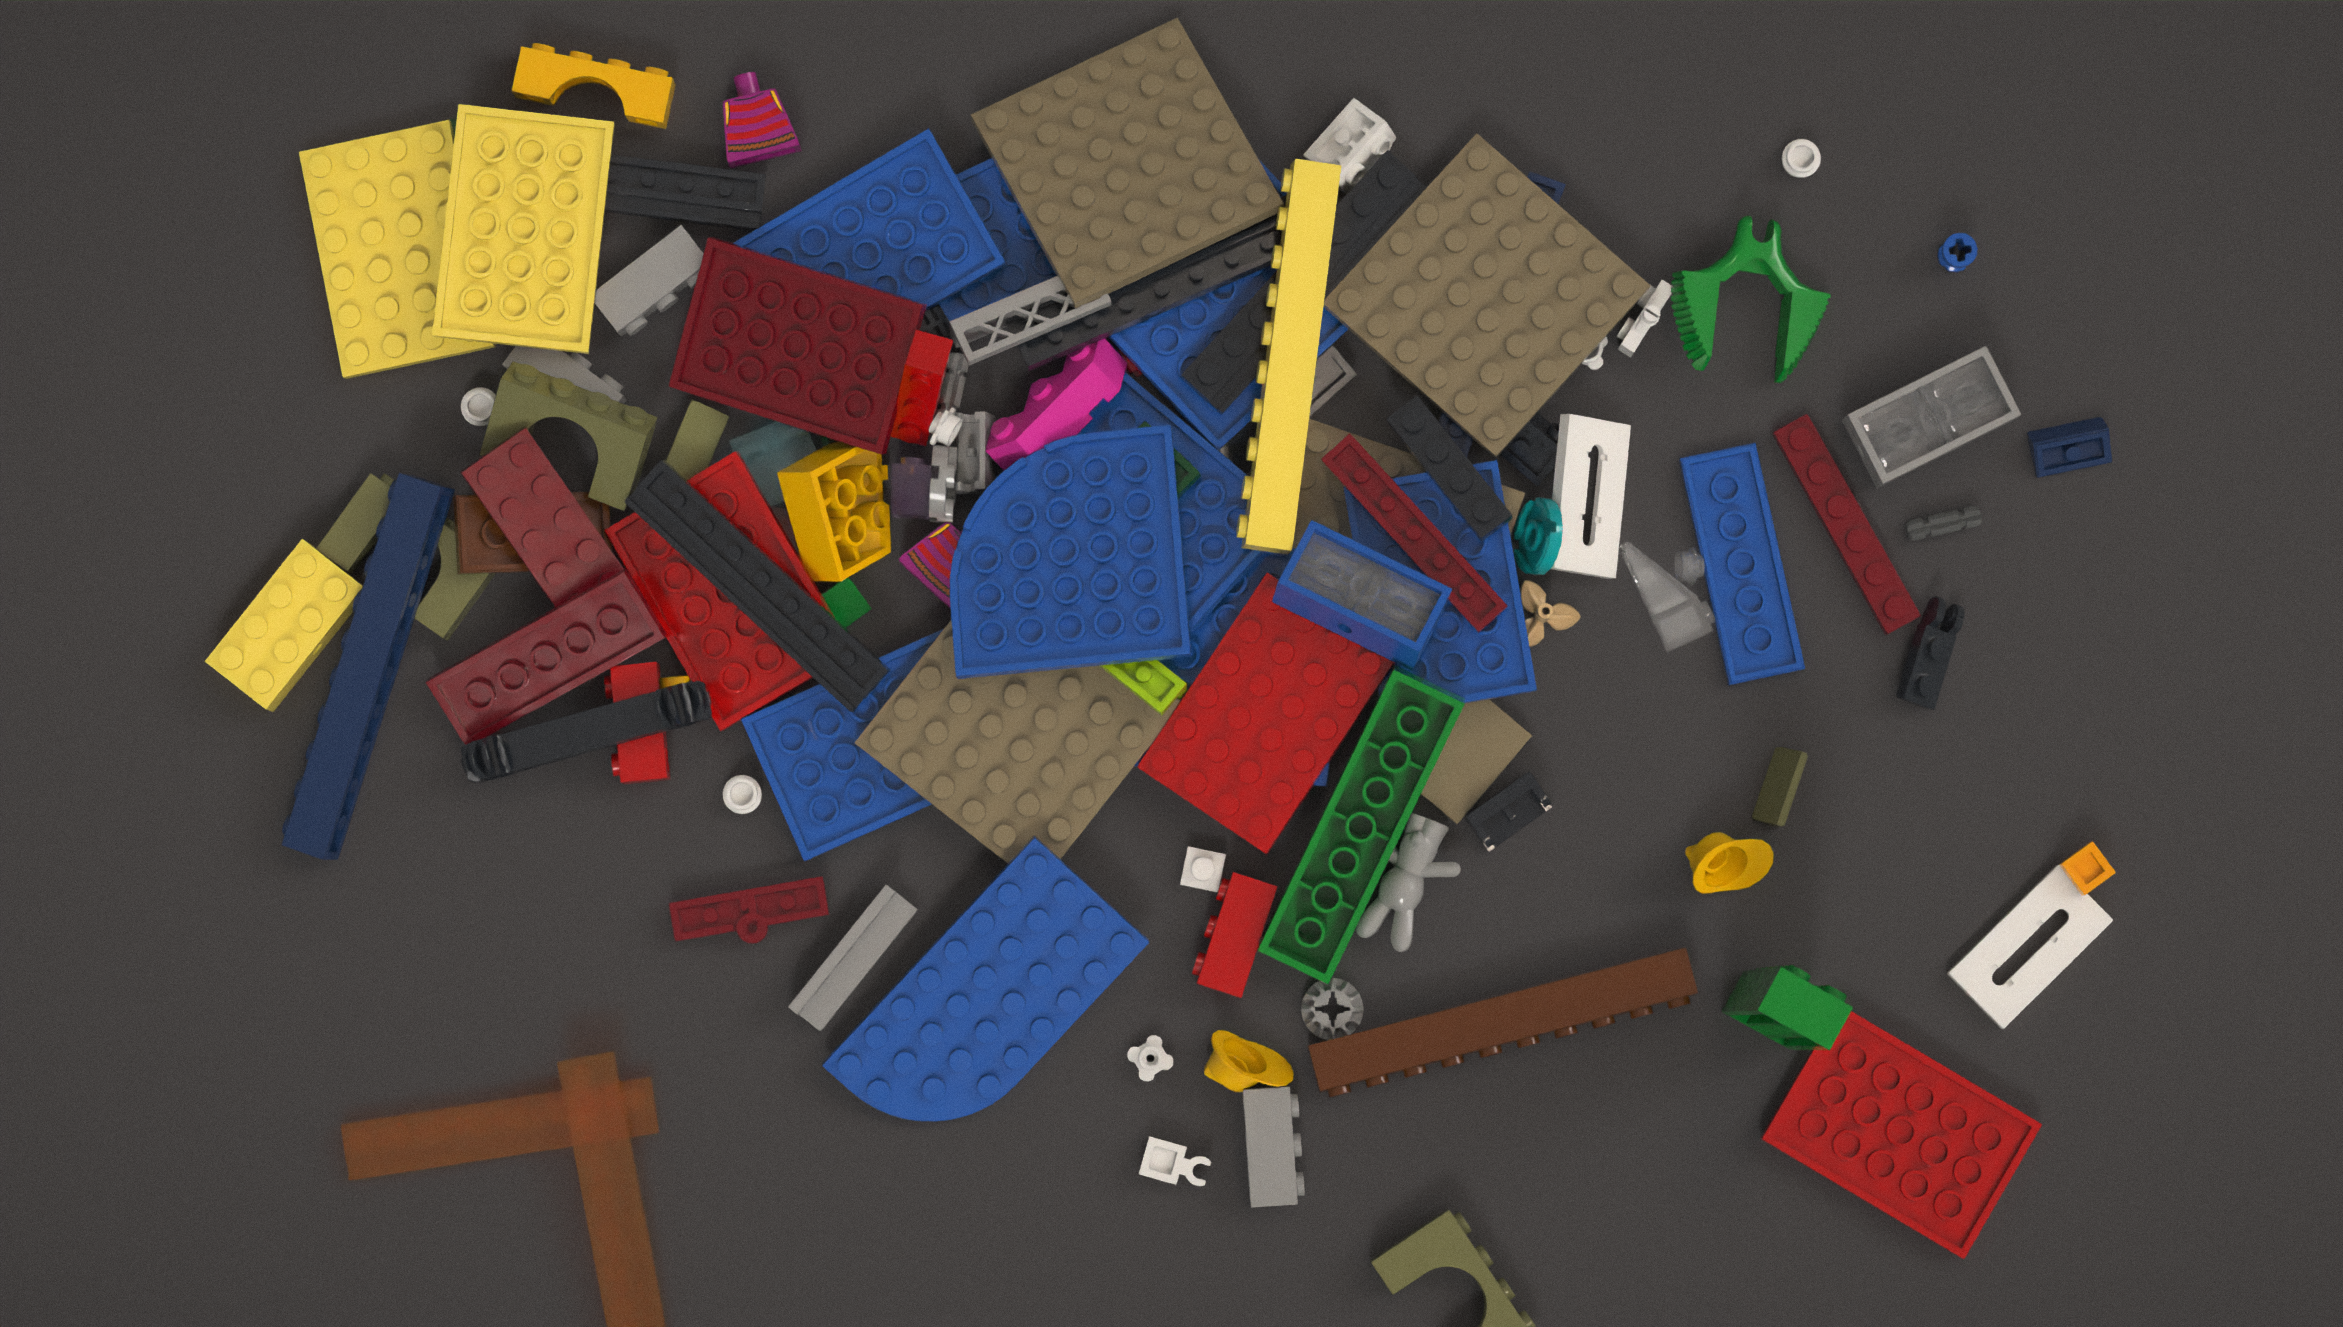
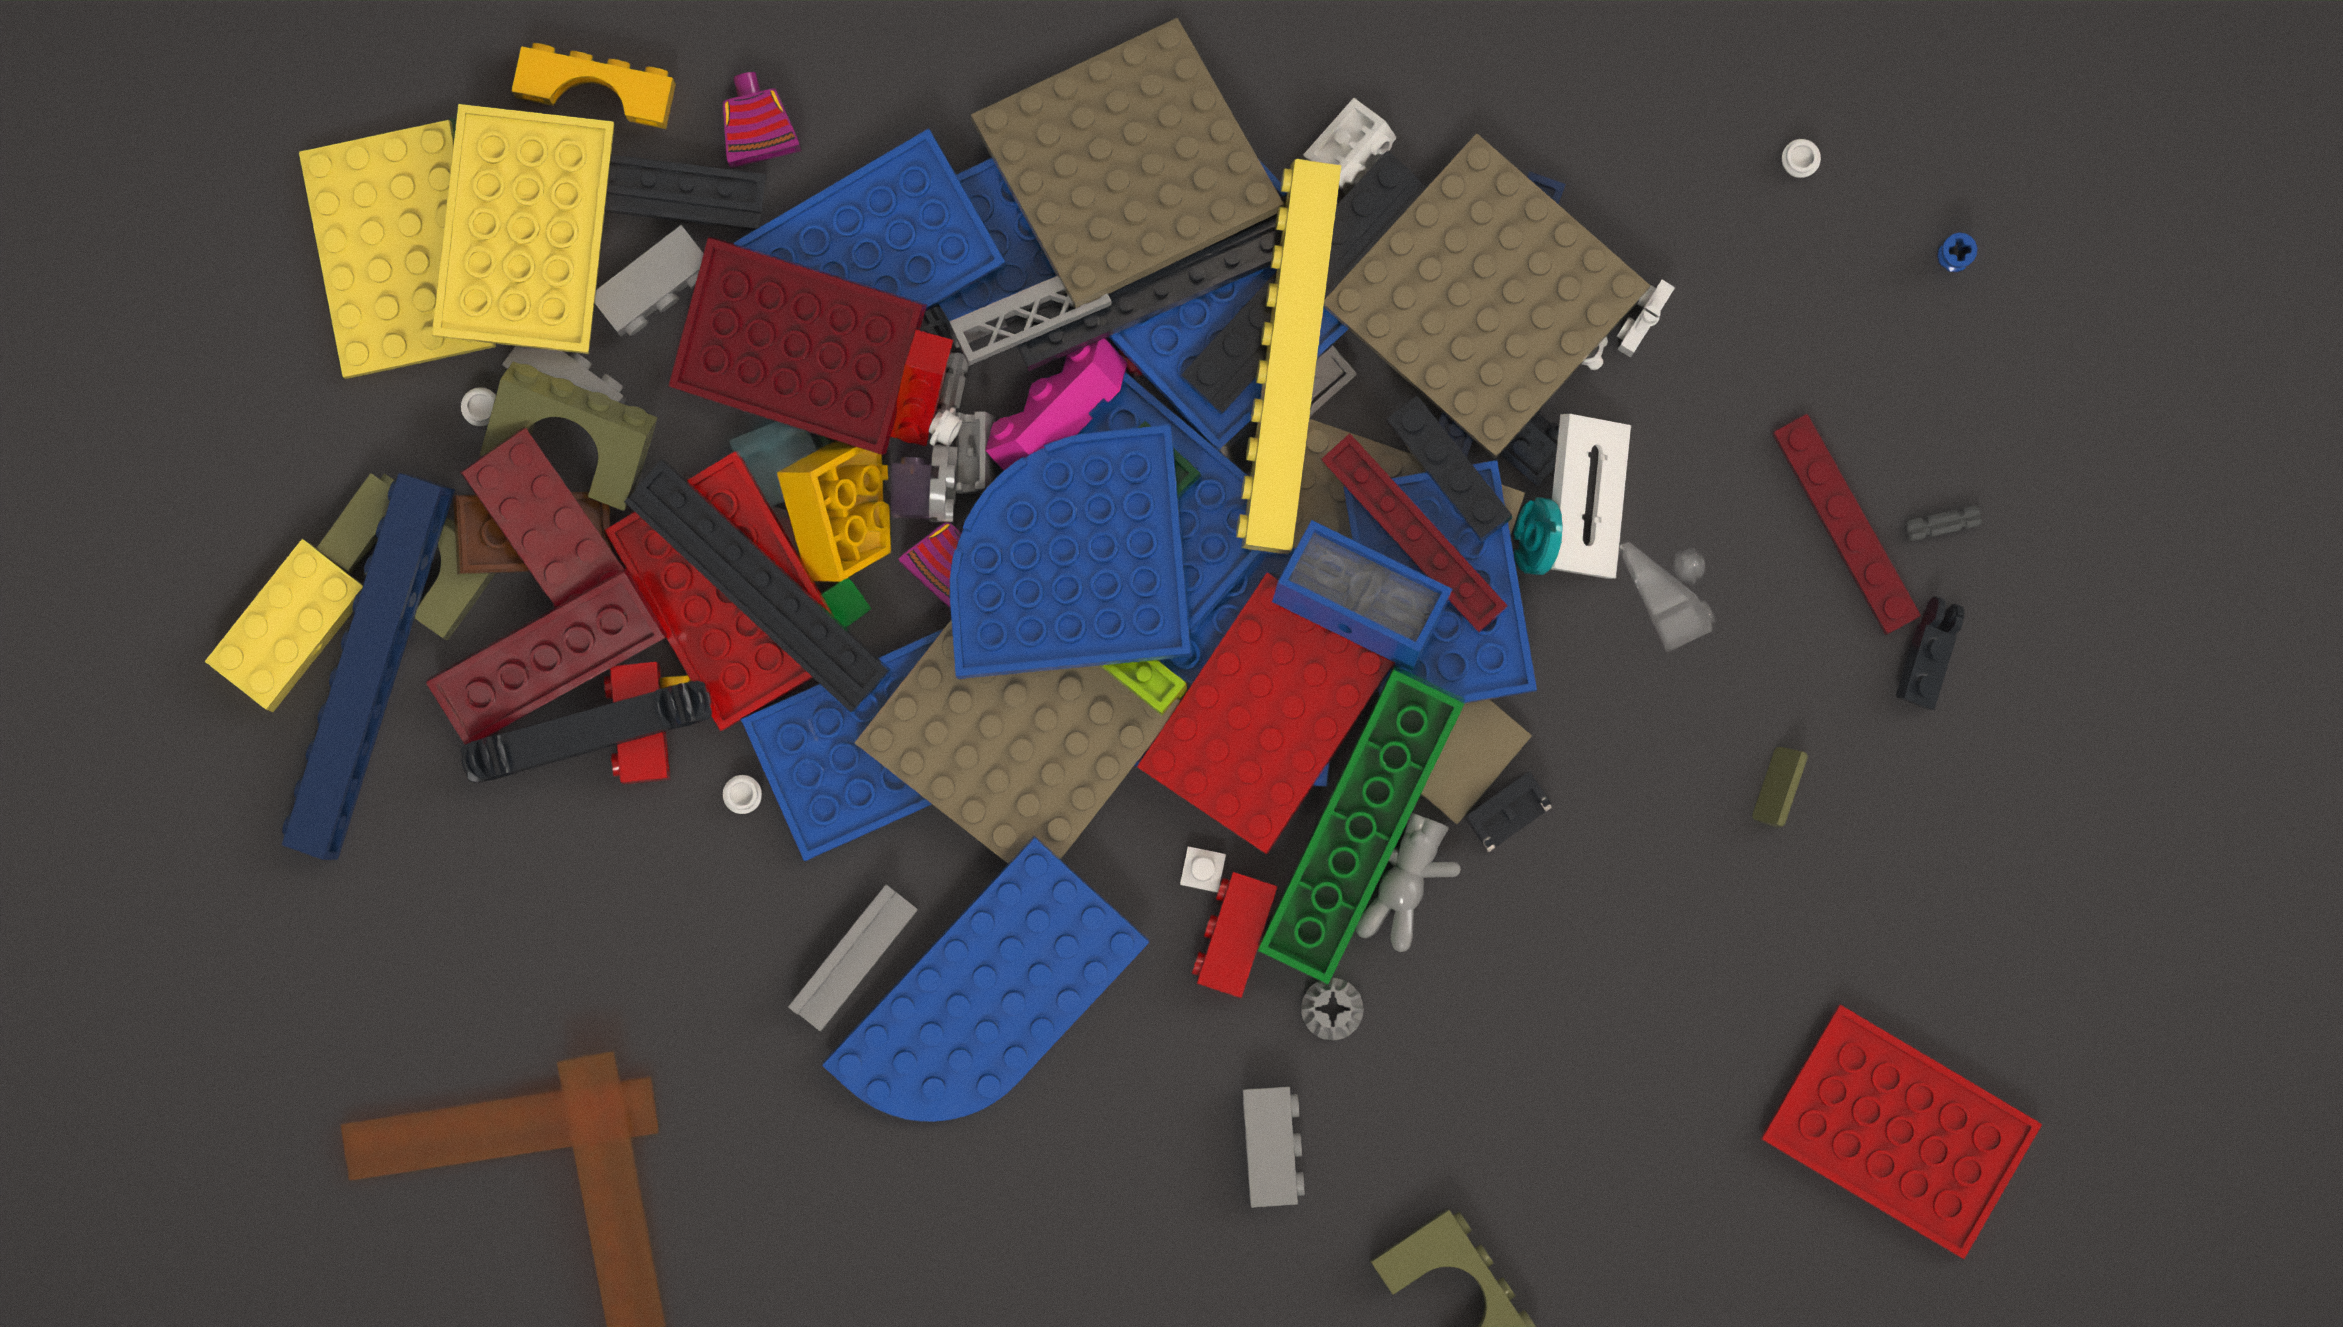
(696, 439): olive slope -> none
(749, 910): dark red hinge -> none
(1139, 1056): white plate -> none
(1166, 1161): white plate -> none
(1243, 1063): yellow piece -> none
(1502, 1021): reddish brown brick -> none
(1559, 616): tan plant -> none
(1698, 291): green piece -> none
(1728, 863): yellow piece -> none
(1742, 564): blue tile -> none
(1788, 1007): green brick -> none
(1931, 417): clear brick -> none
(1975, 968): white piece -> none
(2070, 446): dark blue slope -> none
(2087, 868): light orange tile -> none

